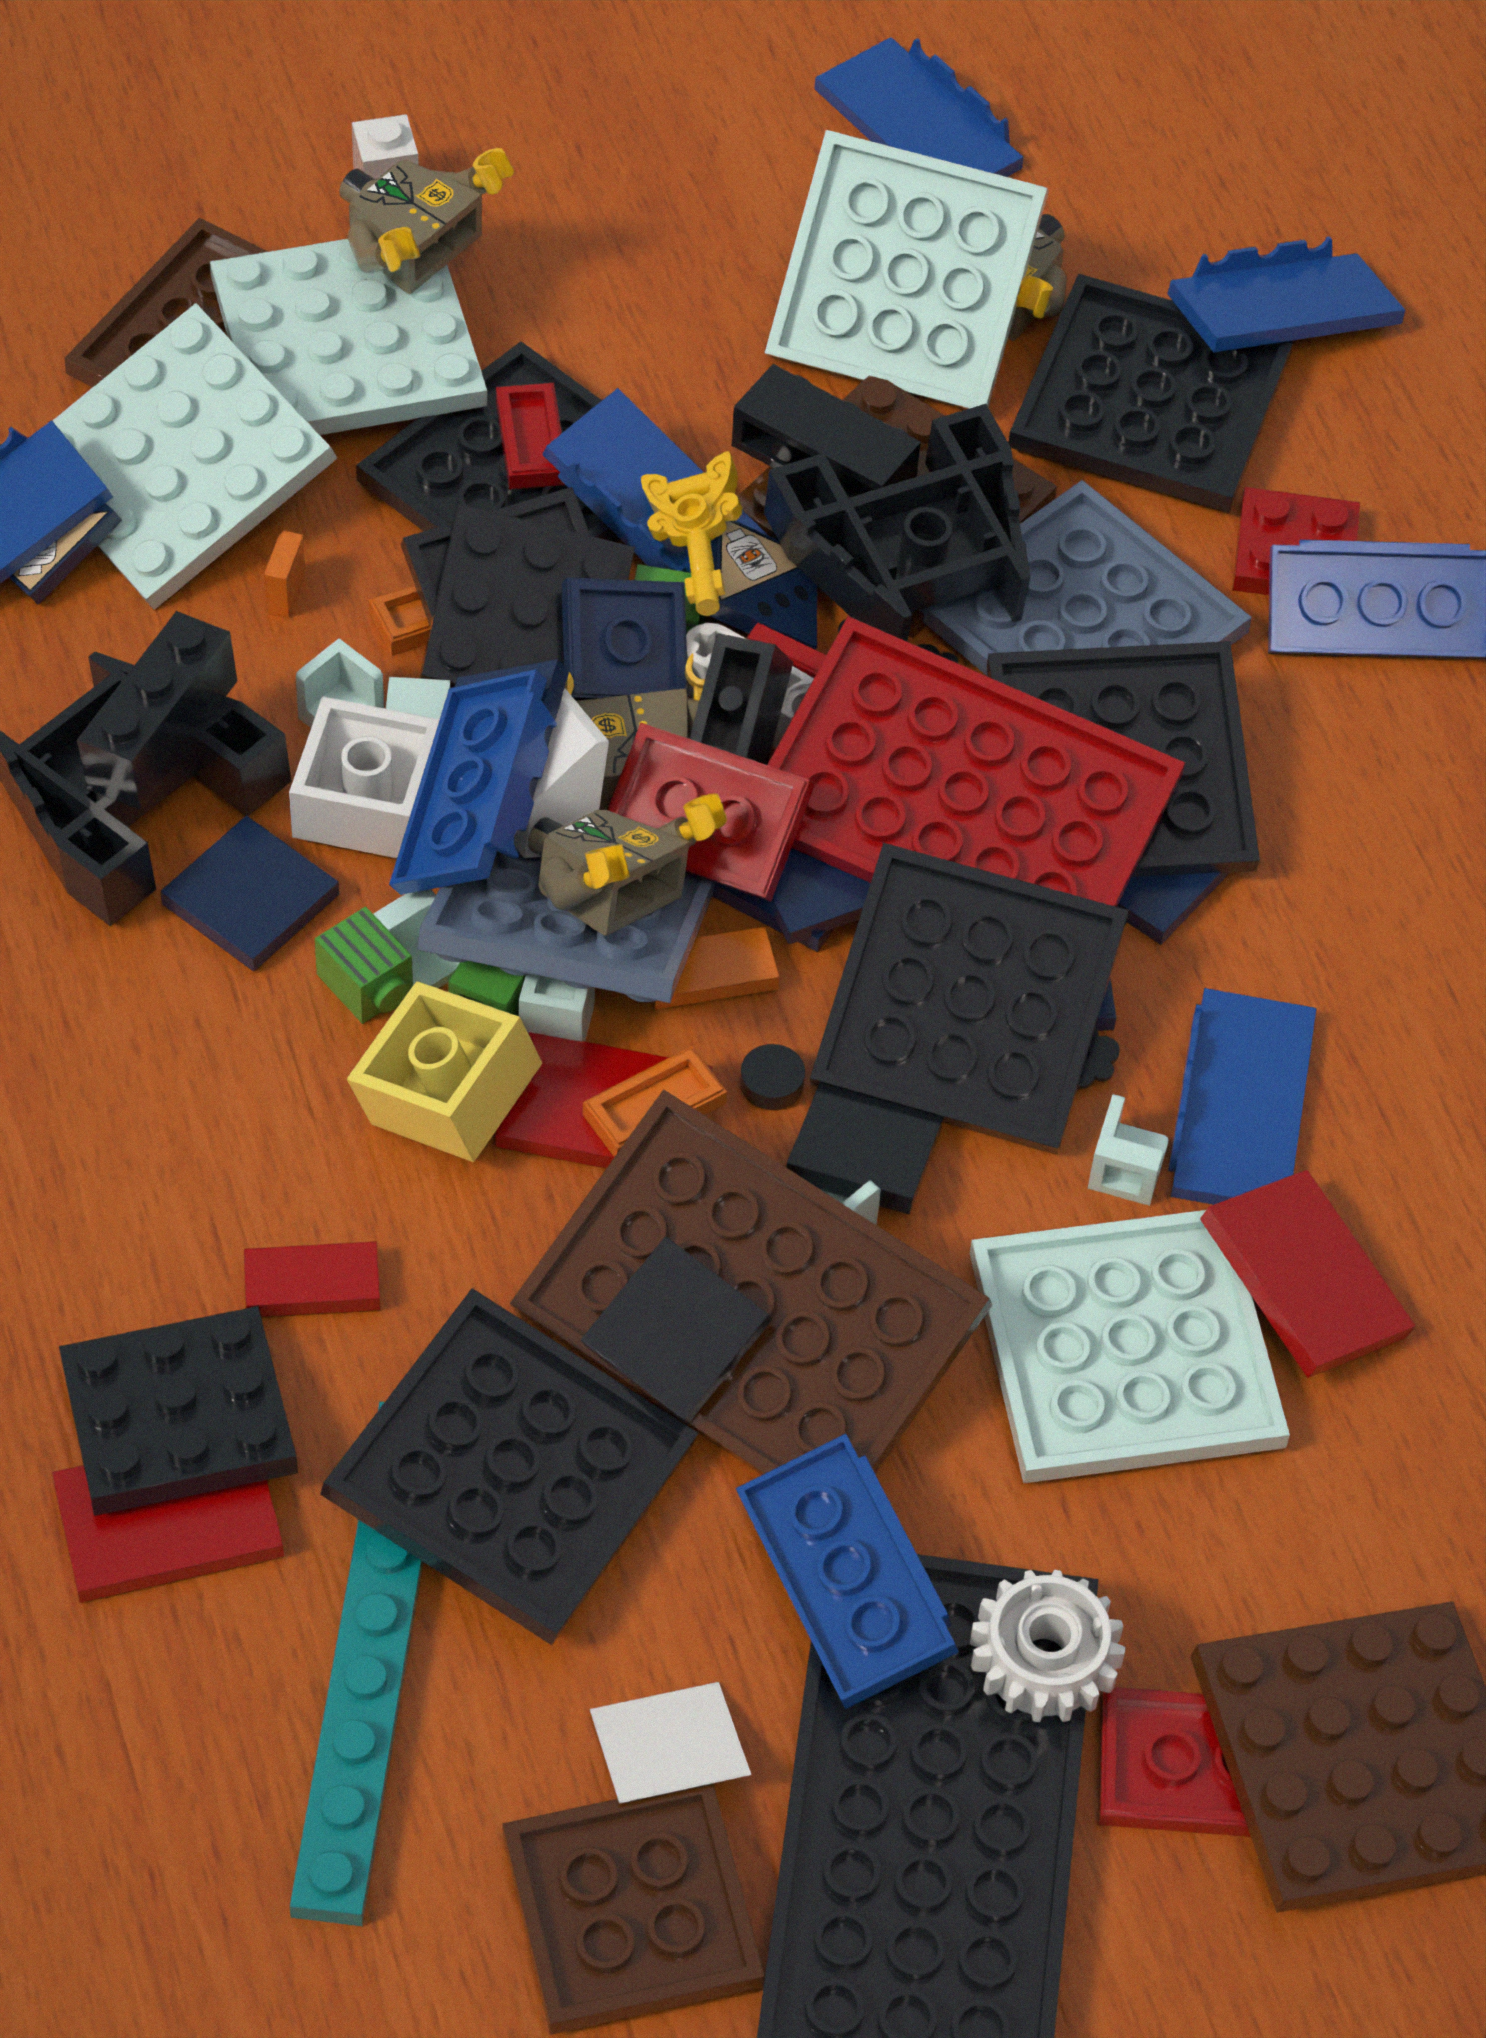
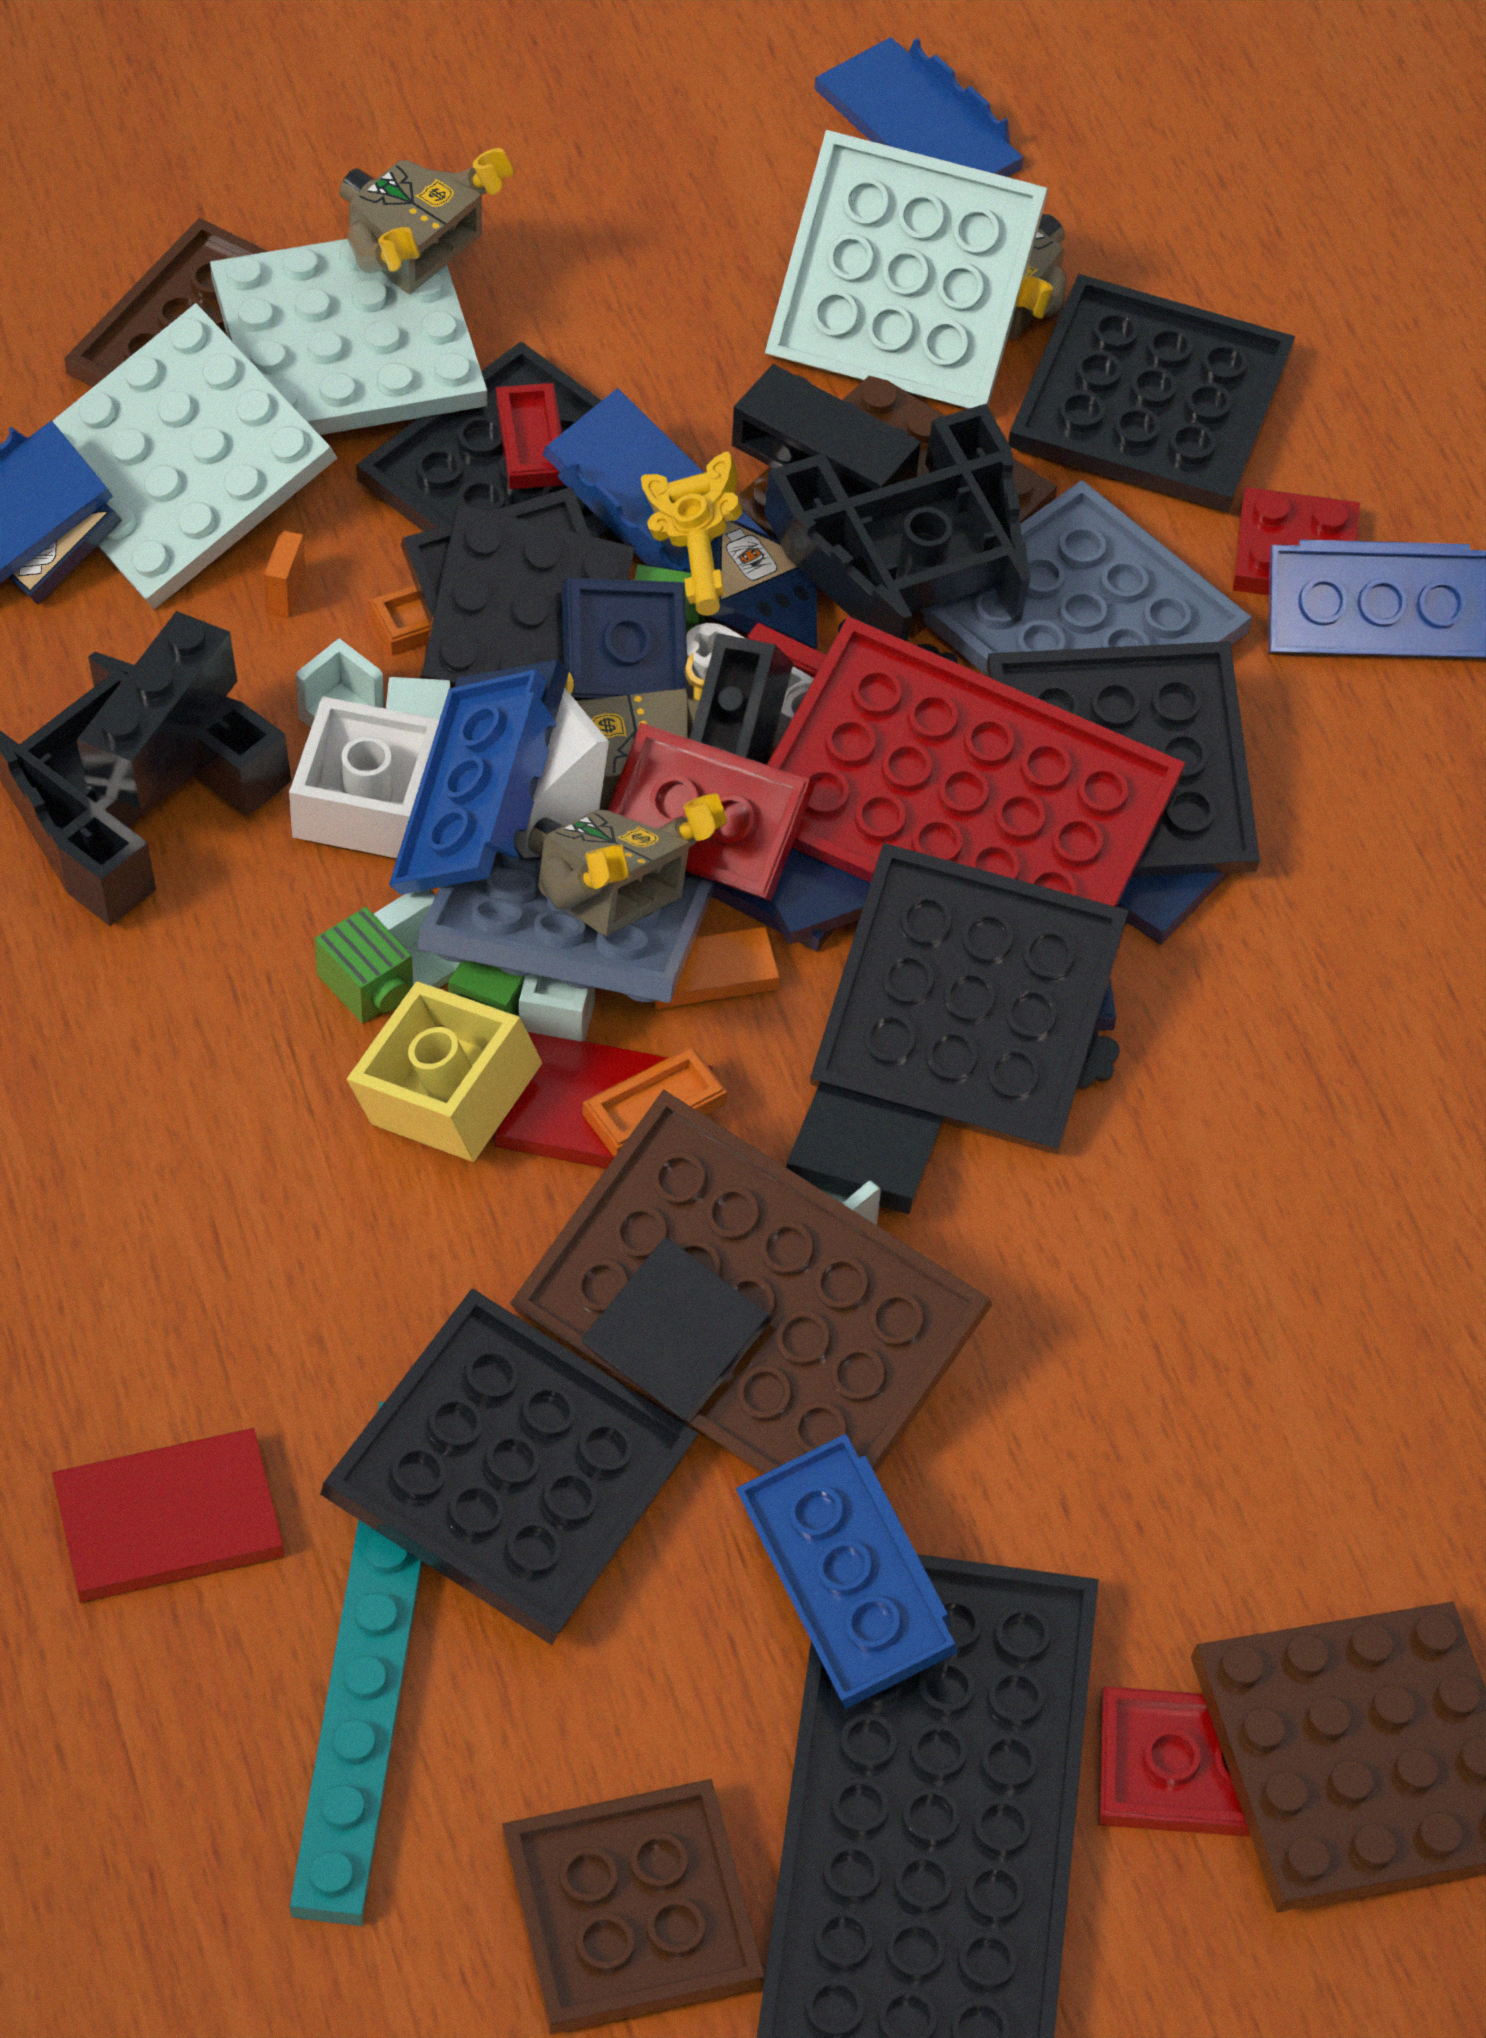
(177, 1410): black plate -> none
(250, 893): dark blue tile -> none
(312, 1279): red tile -> none
(382, 143): white brick -> none
(669, 1742): white sticker -> none
(772, 1076): black tile -> none
(1038, 1679): white gear -> none
(1125, 1347): light aqua plate -> none
(1126, 1158): light aqua panel -> none
(1240, 1096): blue piece -> none
(1282, 296): blue piece -> none
(1307, 1273): red tile -> none

